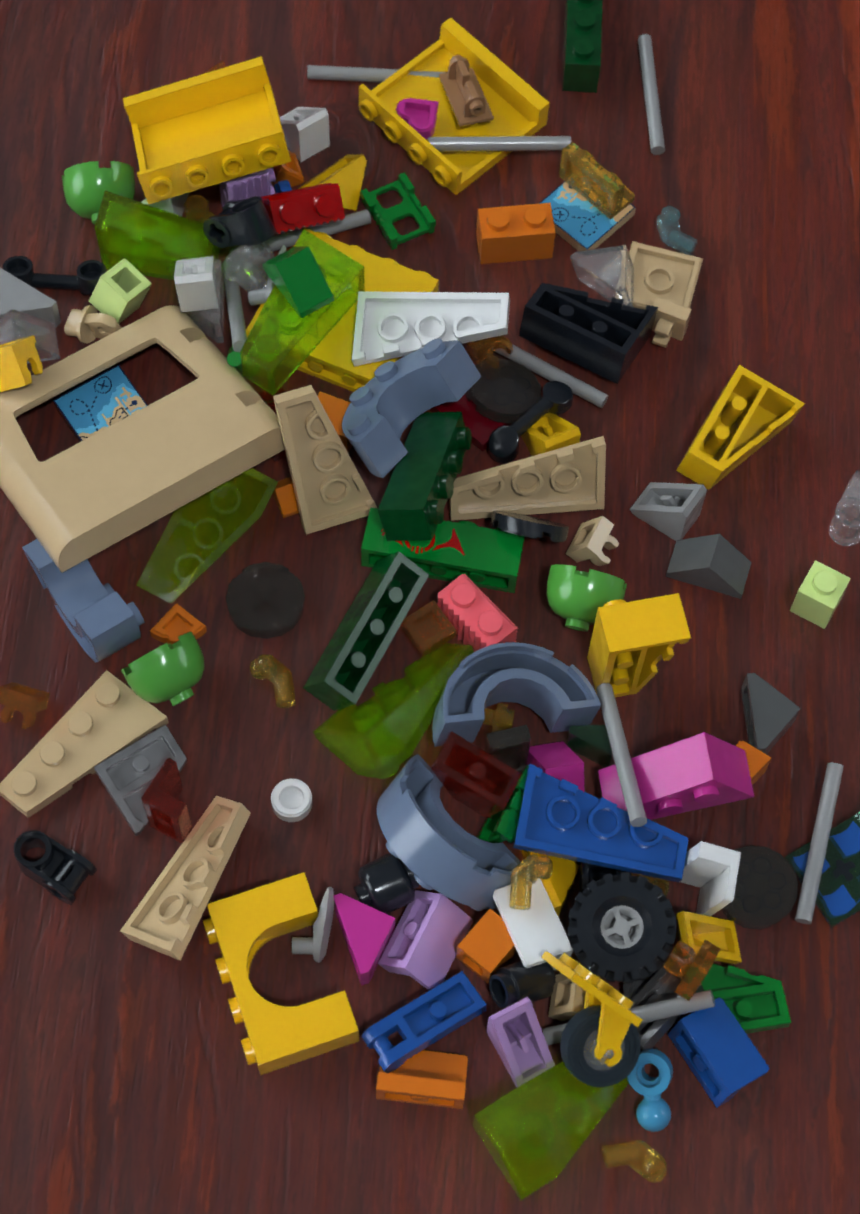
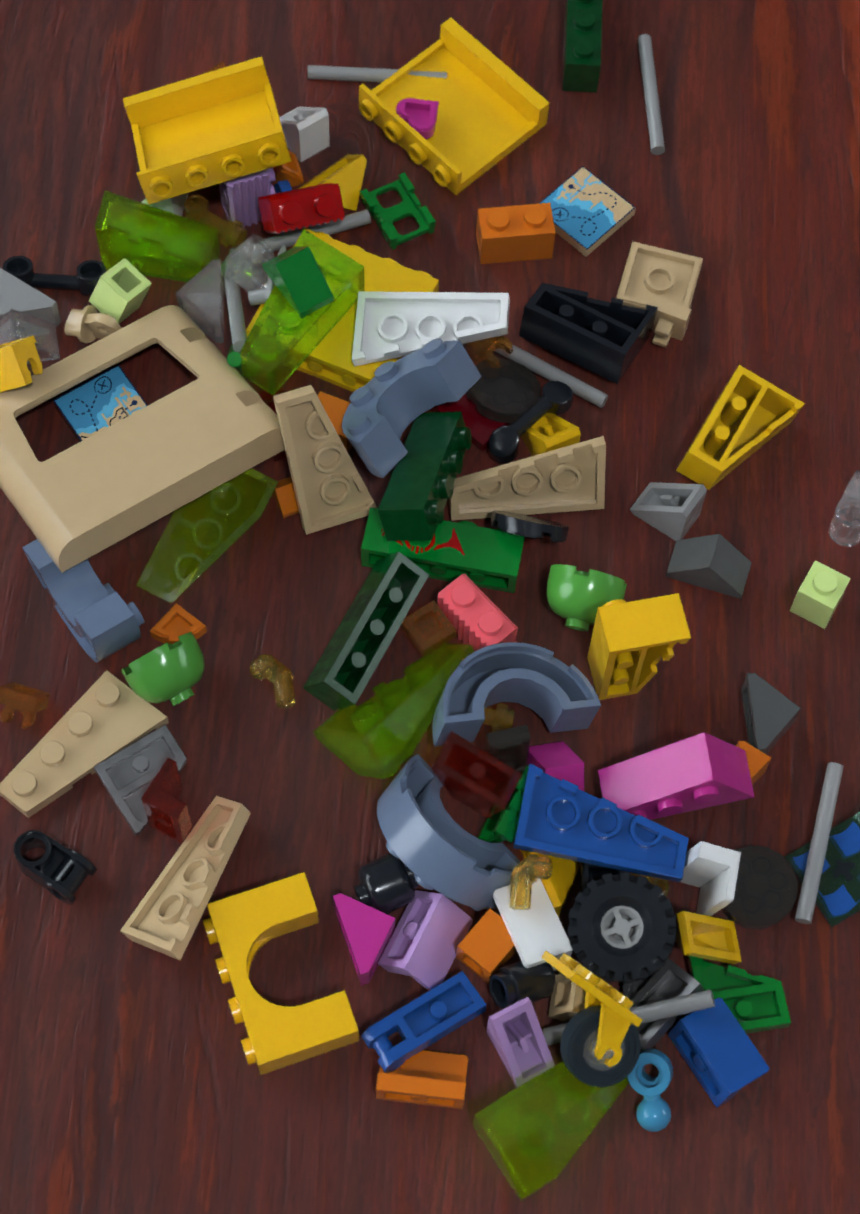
(86, 184): bright green cylinder -> none
(196, 284): white slope -> none
(240, 224): black piece -> none
(265, 600): clear smoke tile -> none
(291, 800): white tile -> none
(318, 943): light grey bar -> none
(465, 93): medium nougat hinge -> none
(500, 143): light grey bar -> none
(590, 540): tan tile -> none
(591, 743): clear green slope -> none
(593, 181): clear yellow bracket -> none
(606, 272): clear slope -> none
(621, 755): light grey bar -> none
(639, 1157): clear yellow arm -> none
(670, 231): clear light blue arm -> none
(690, 966): clear orange tile -> none

